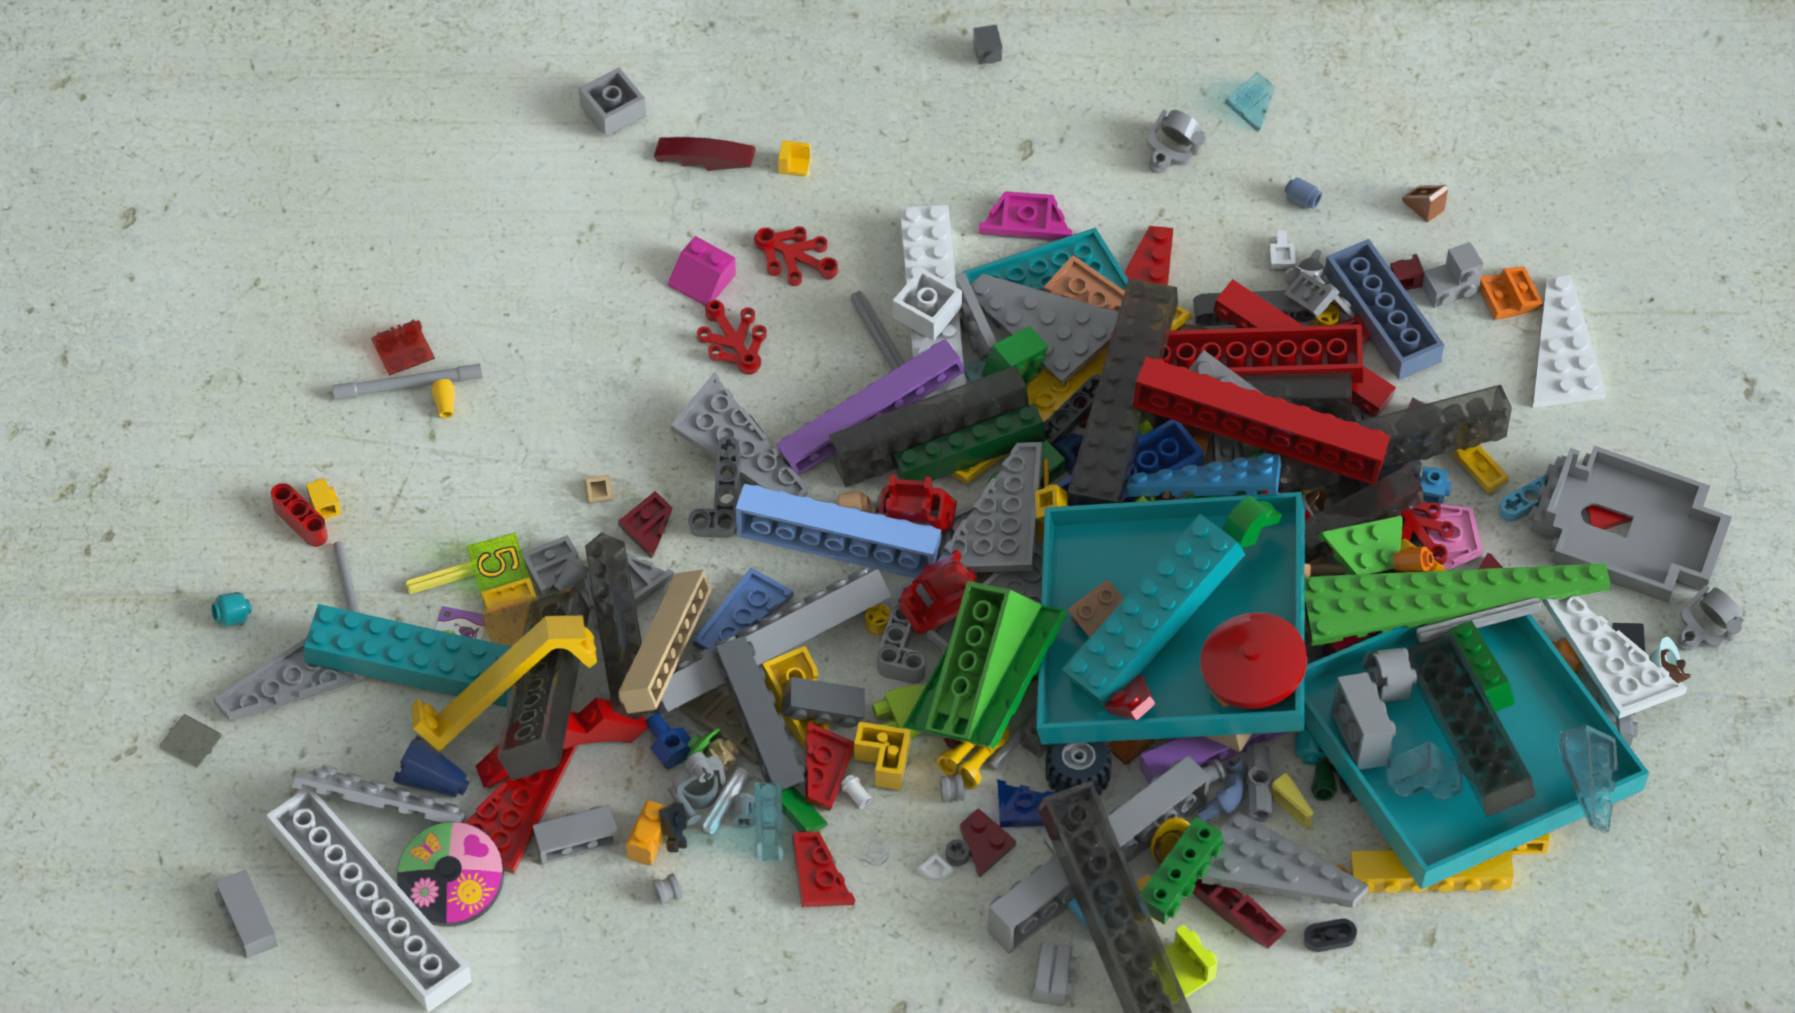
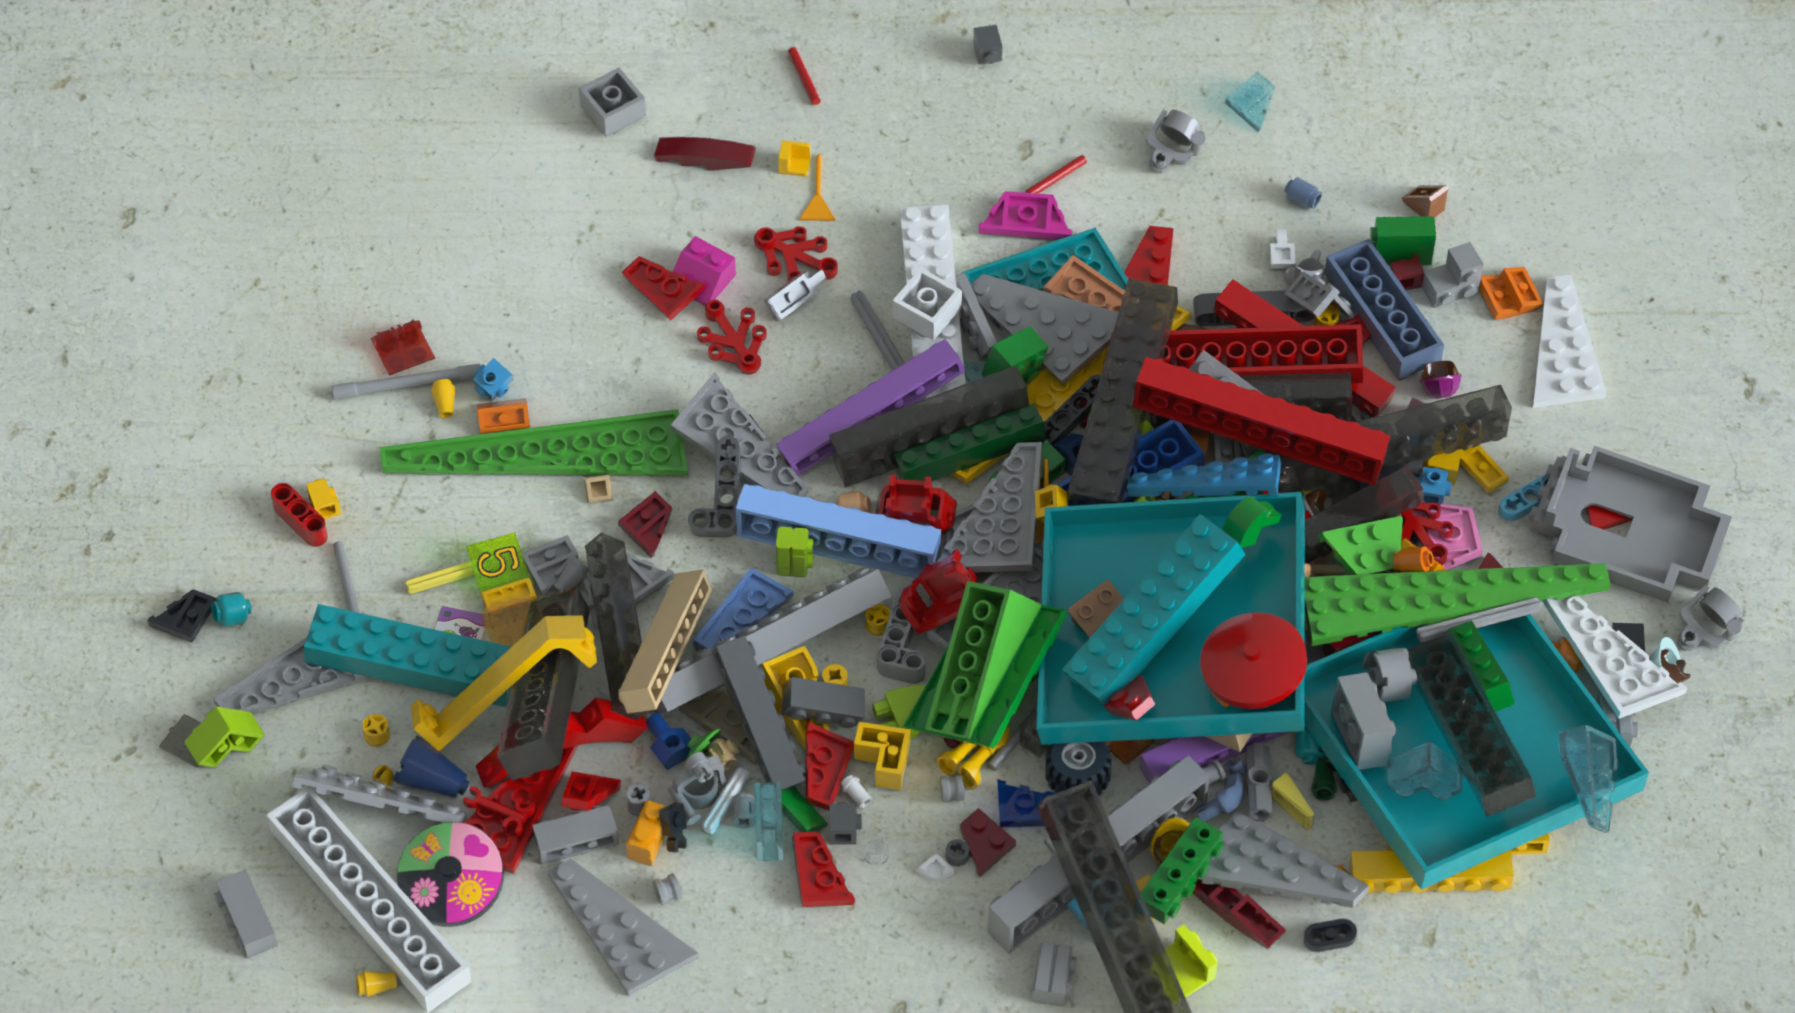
(185, 616): none -> black wing
(220, 733): none -> lime brick
(372, 983): none -> yellow cone
(379, 724): none -> yellow wheel
(387, 774): none -> yellow hinge
(490, 372): none -> dark azure brick
(503, 415): none -> orange panel
(514, 817): none -> red bar
(588, 790): none -> red wing
(593, 447): none -> bright green wing
(626, 937): none -> light grey wing
(637, 800): none -> light grey bush
(663, 288): none -> red wing
(794, 293): none -> hinge
(794, 552): none -> lime brick
(804, 76): none -> red bar
(817, 208): none -> light orange piece
(835, 670): none -> yellow wheel
(844, 823): none -> dark grey brick
(1057, 175): none -> bar
(1403, 236): none -> green brick
(1440, 379): none -> piece
(1447, 462): none -> yellow brick

